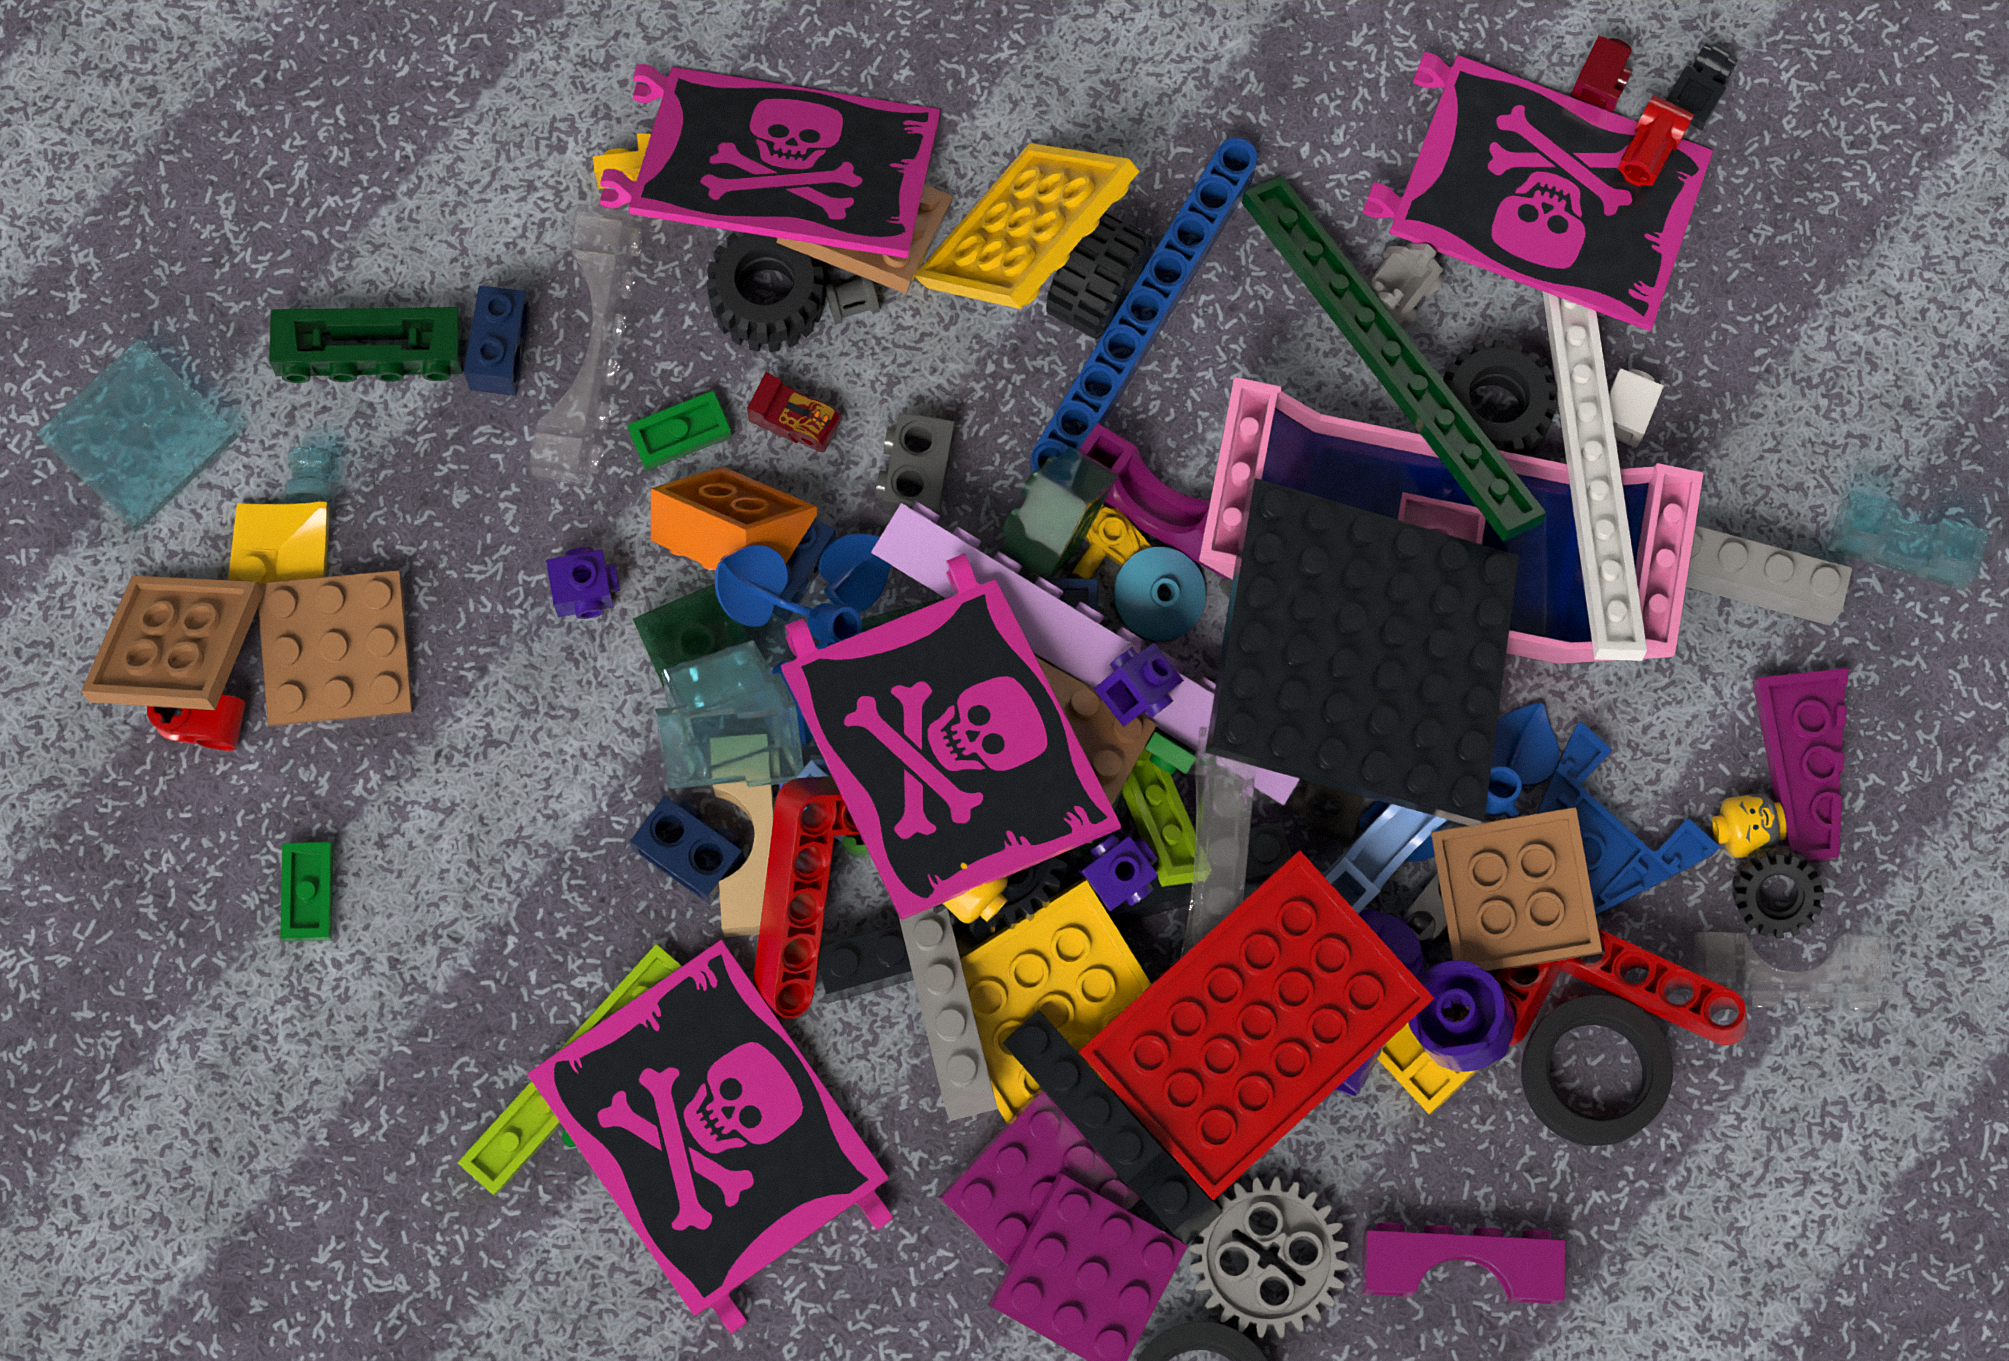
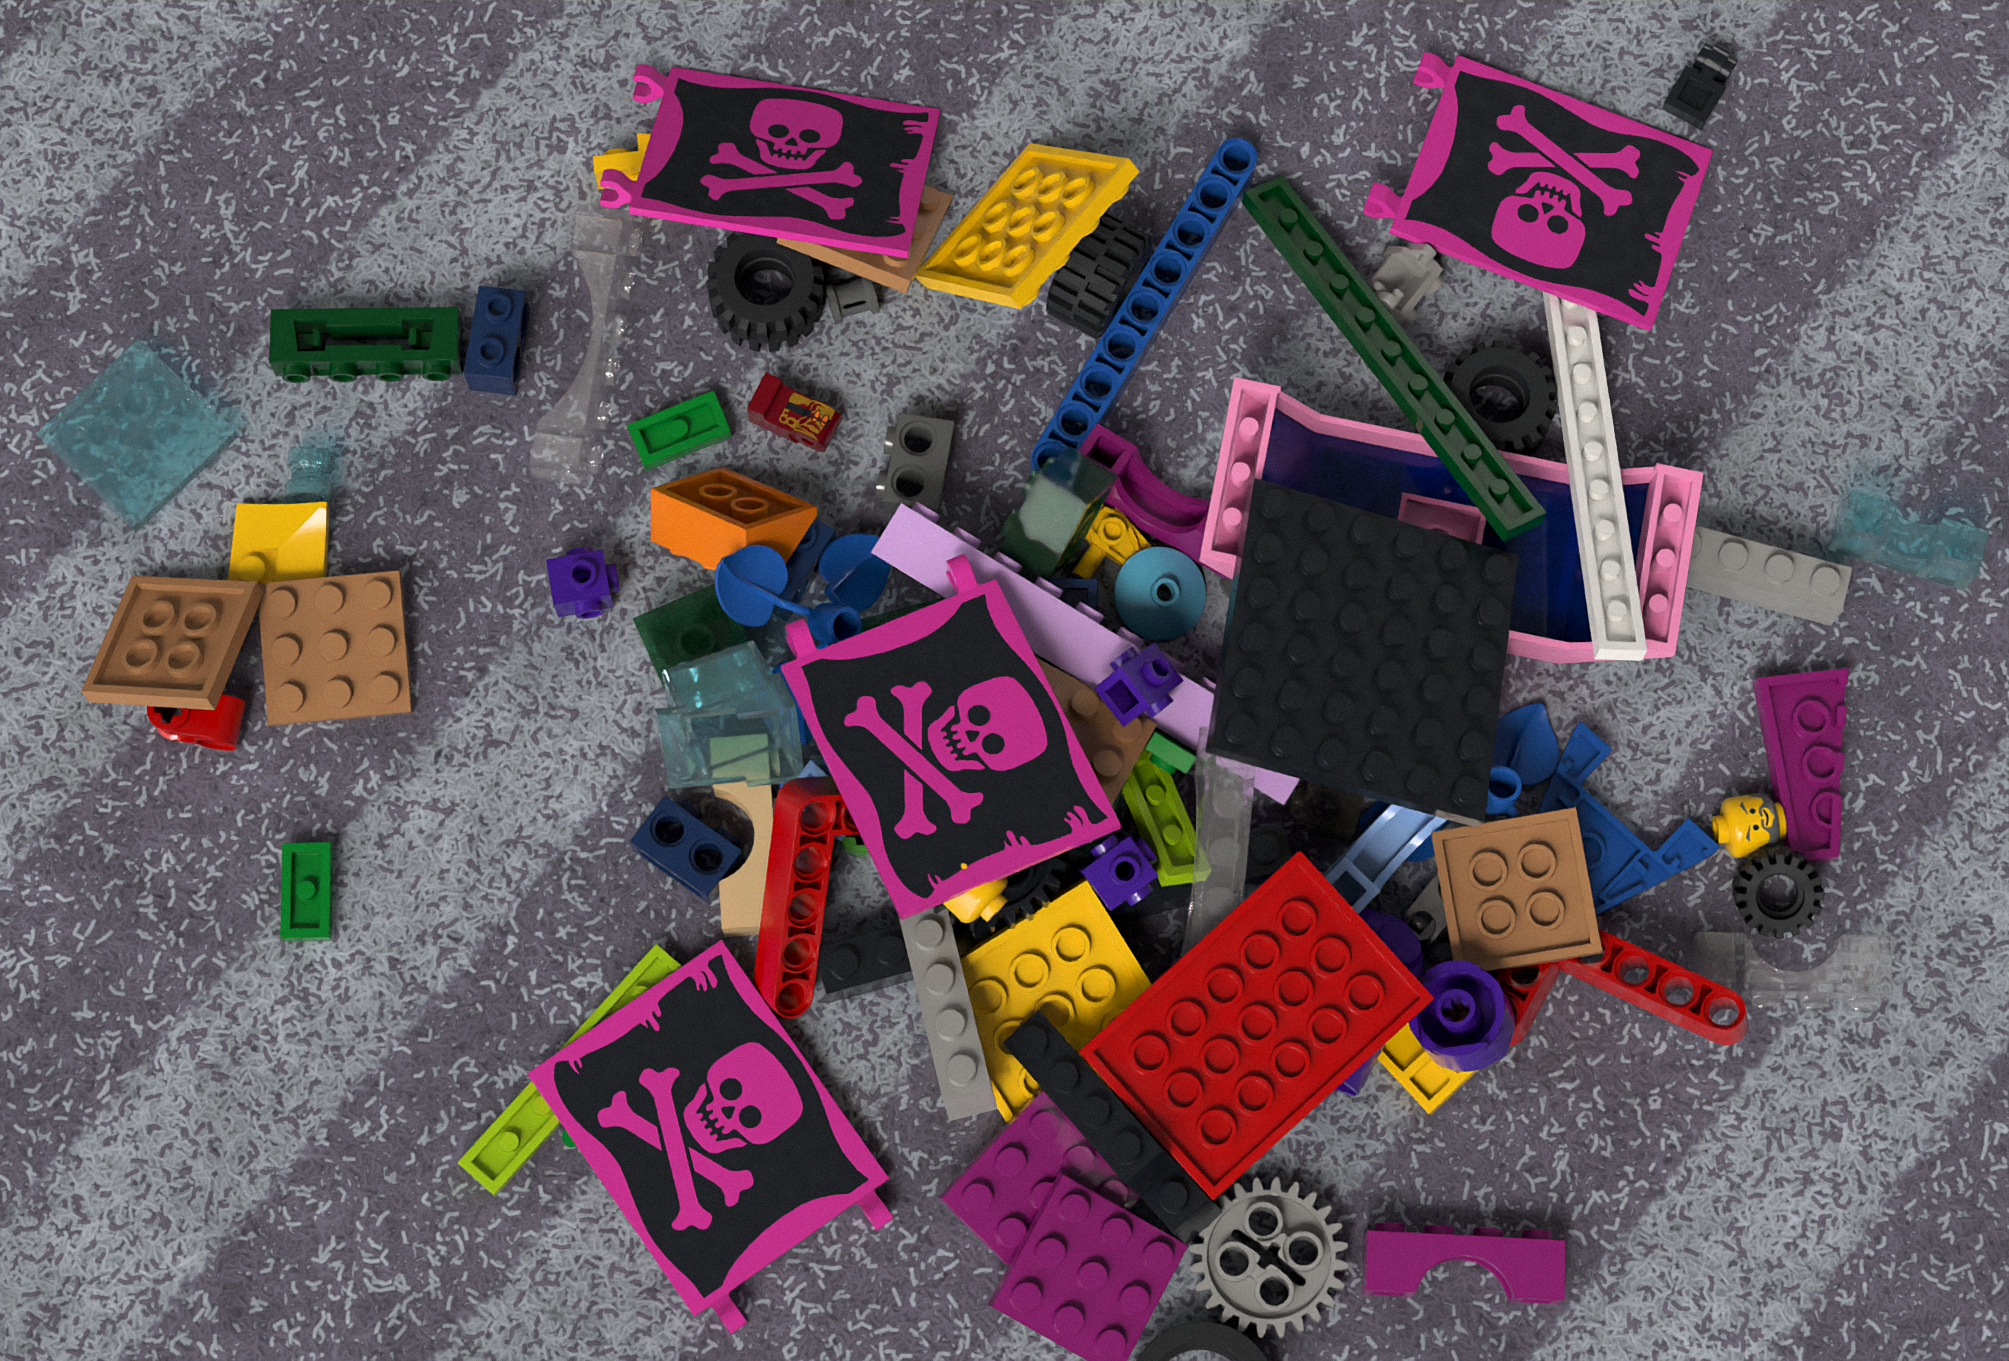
(1604, 74): dark red brick -> none
(1632, 404): white brick -> none
(1643, 1036): black tyre -> none
(1656, 136): red piece -> none

